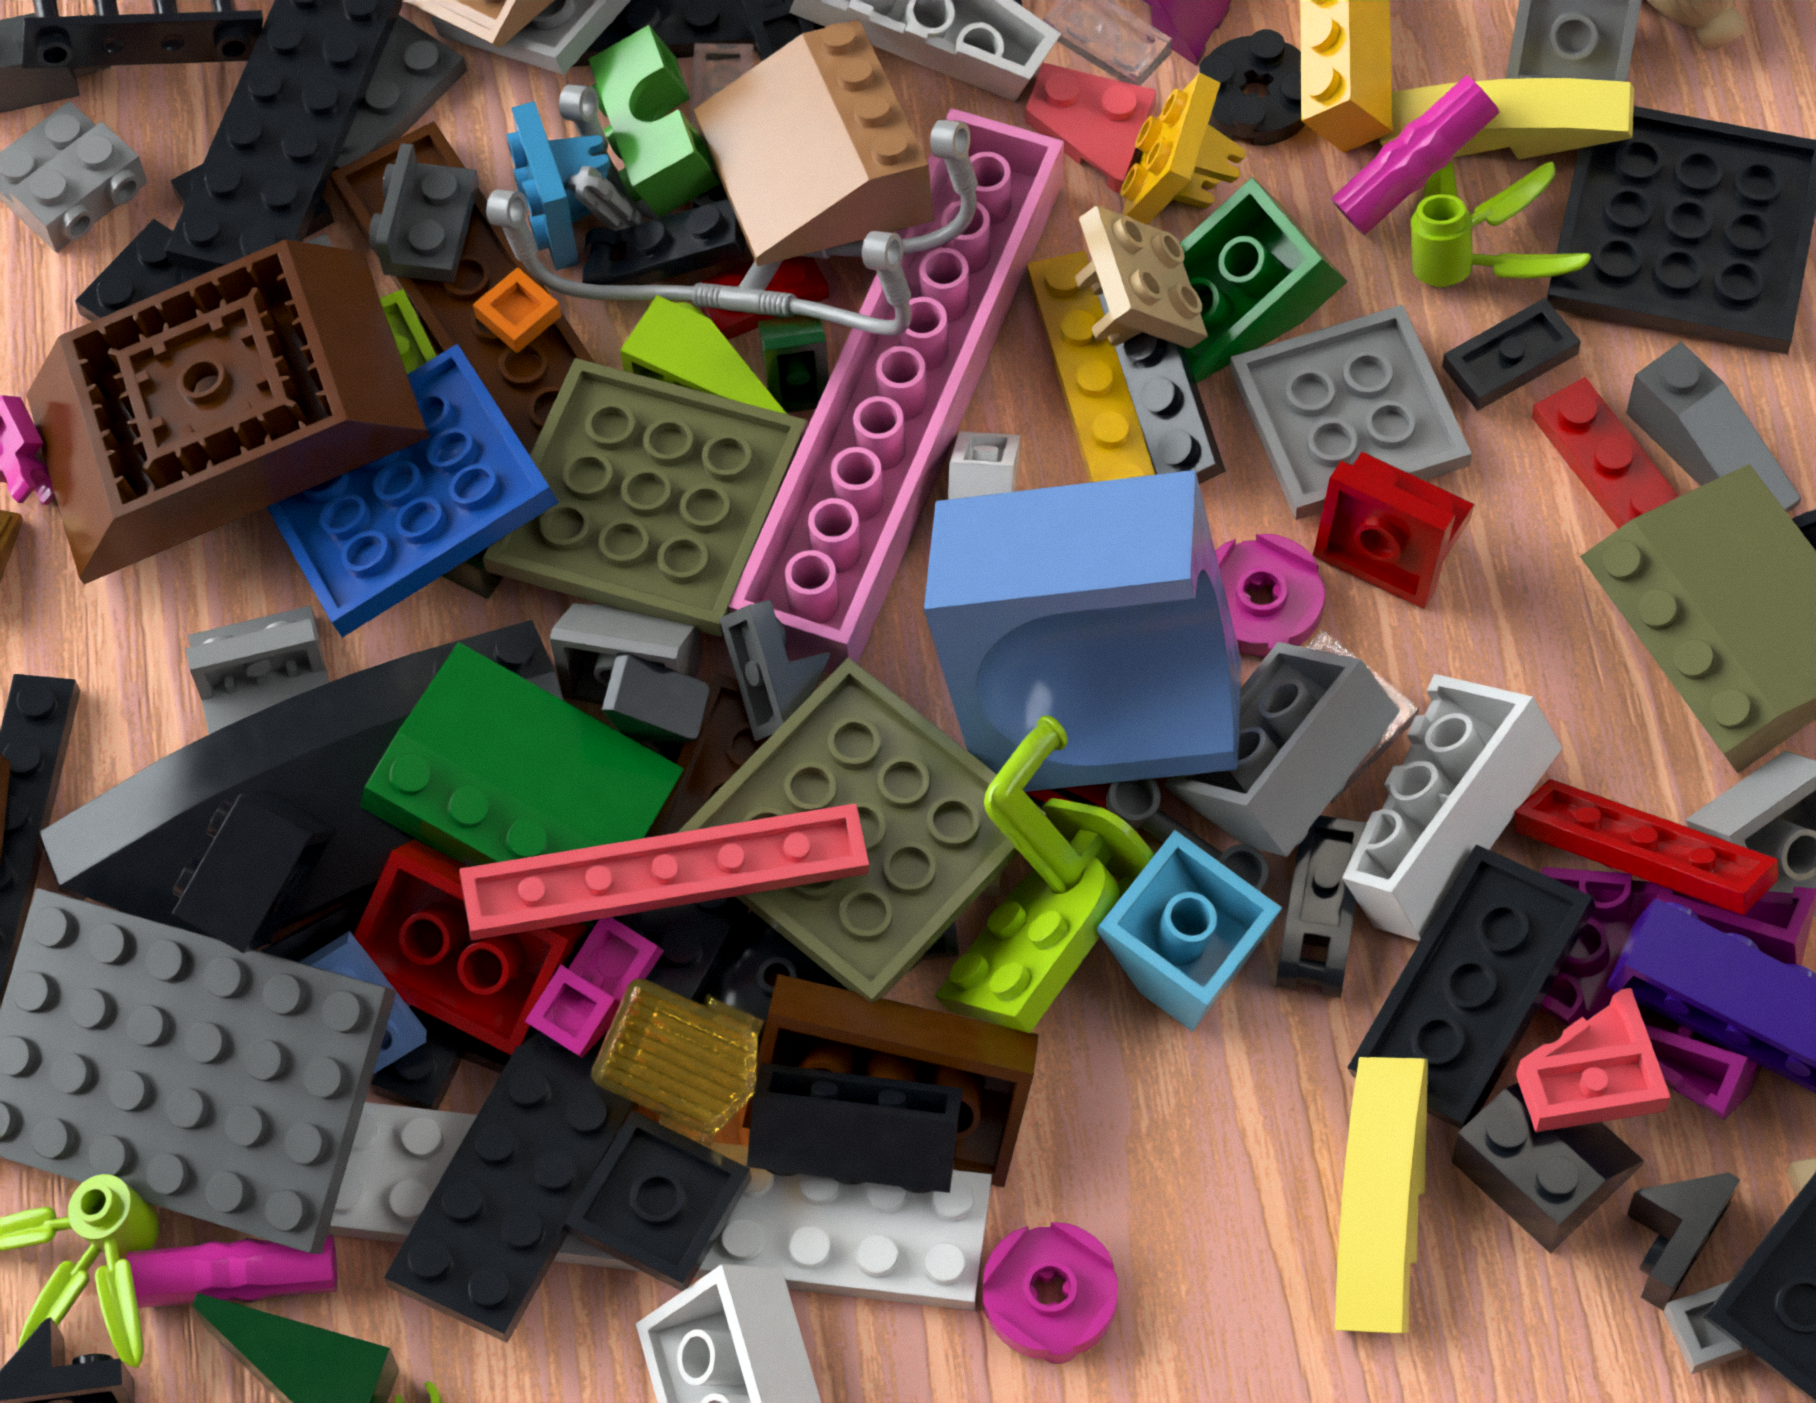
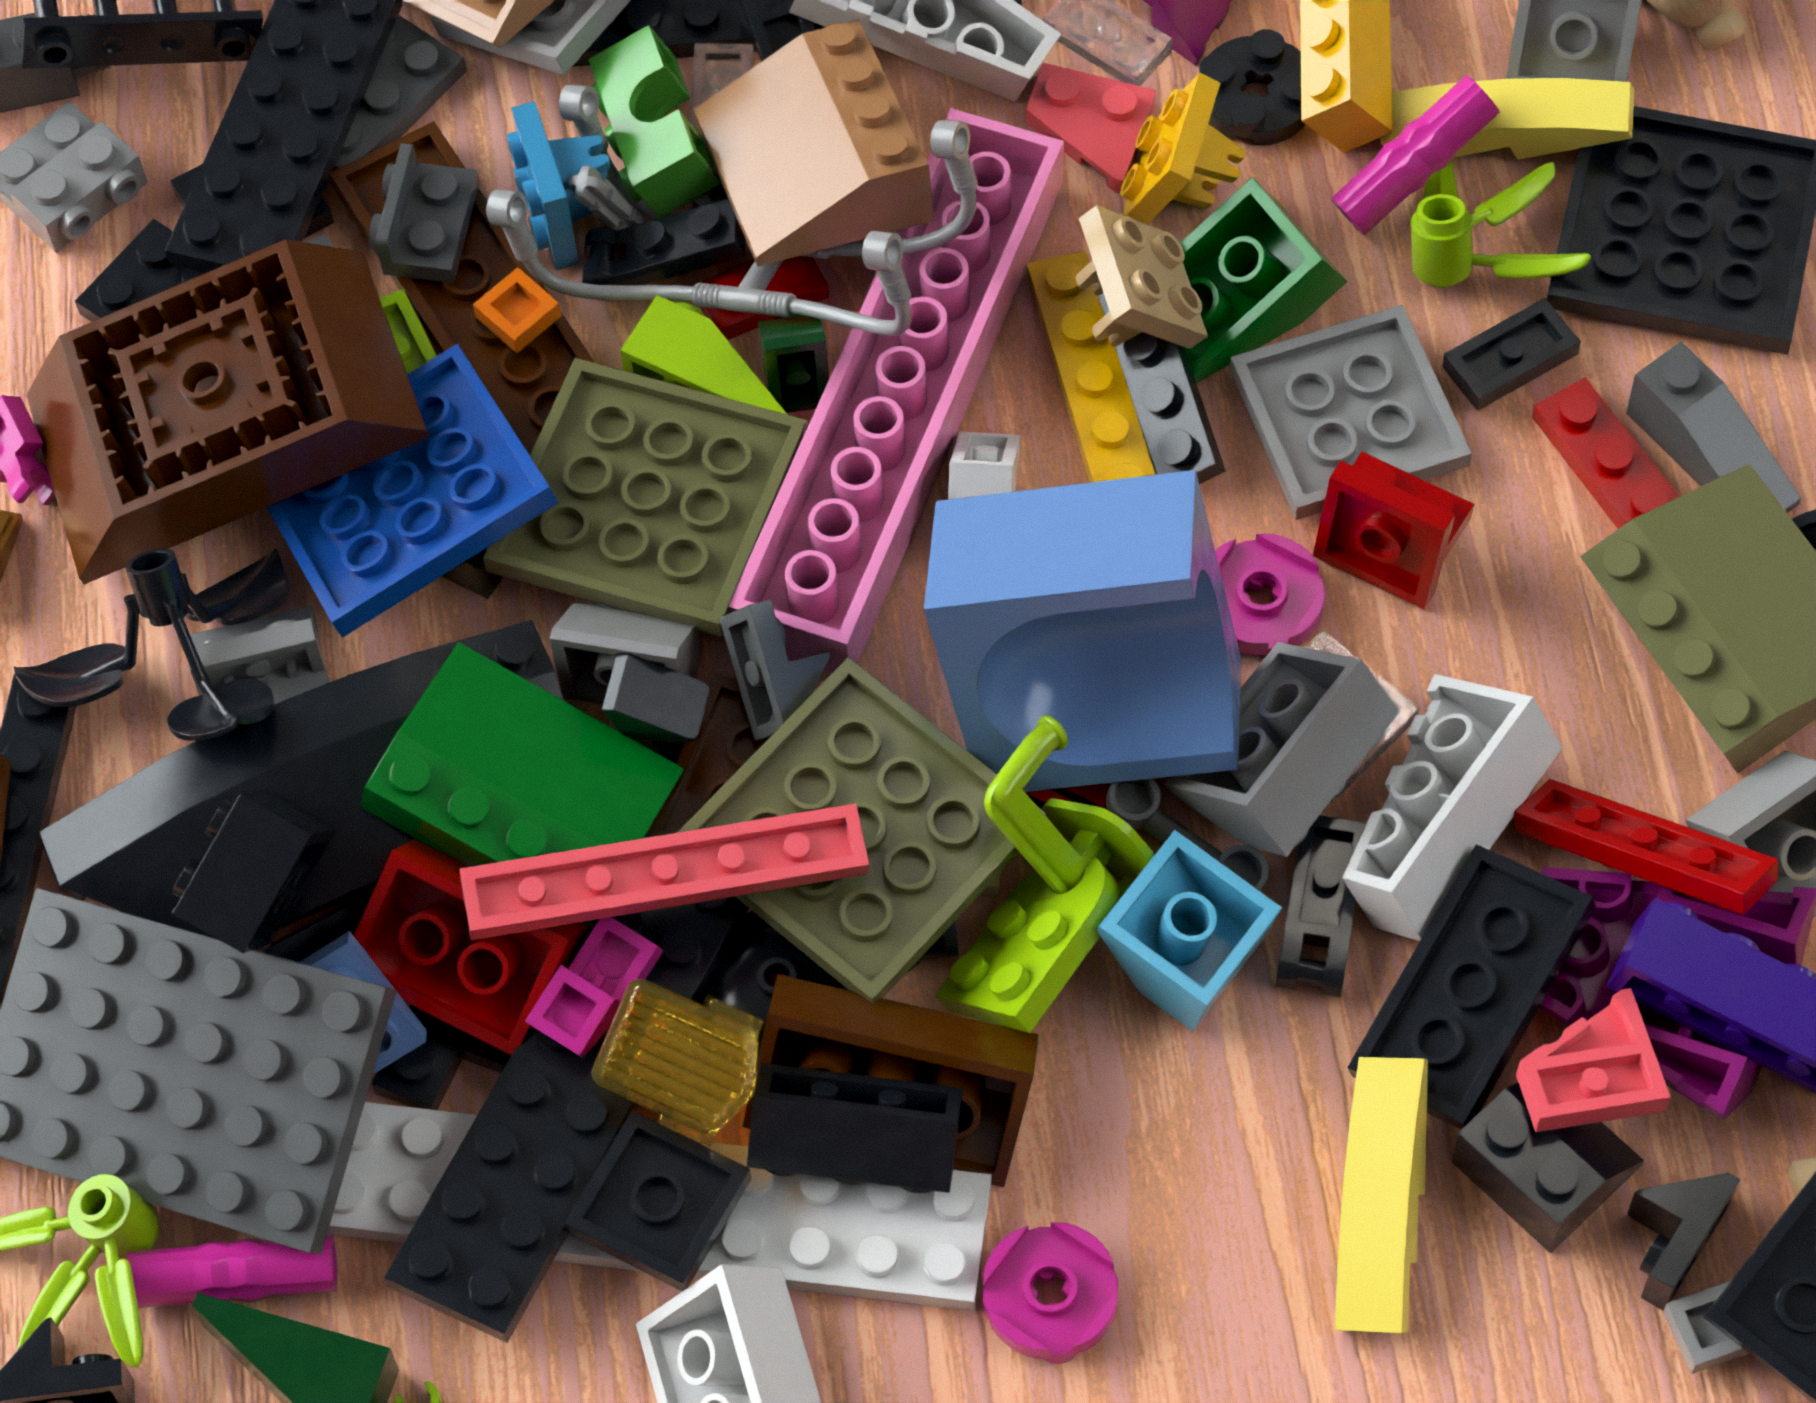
(165, 599): none -> black plant

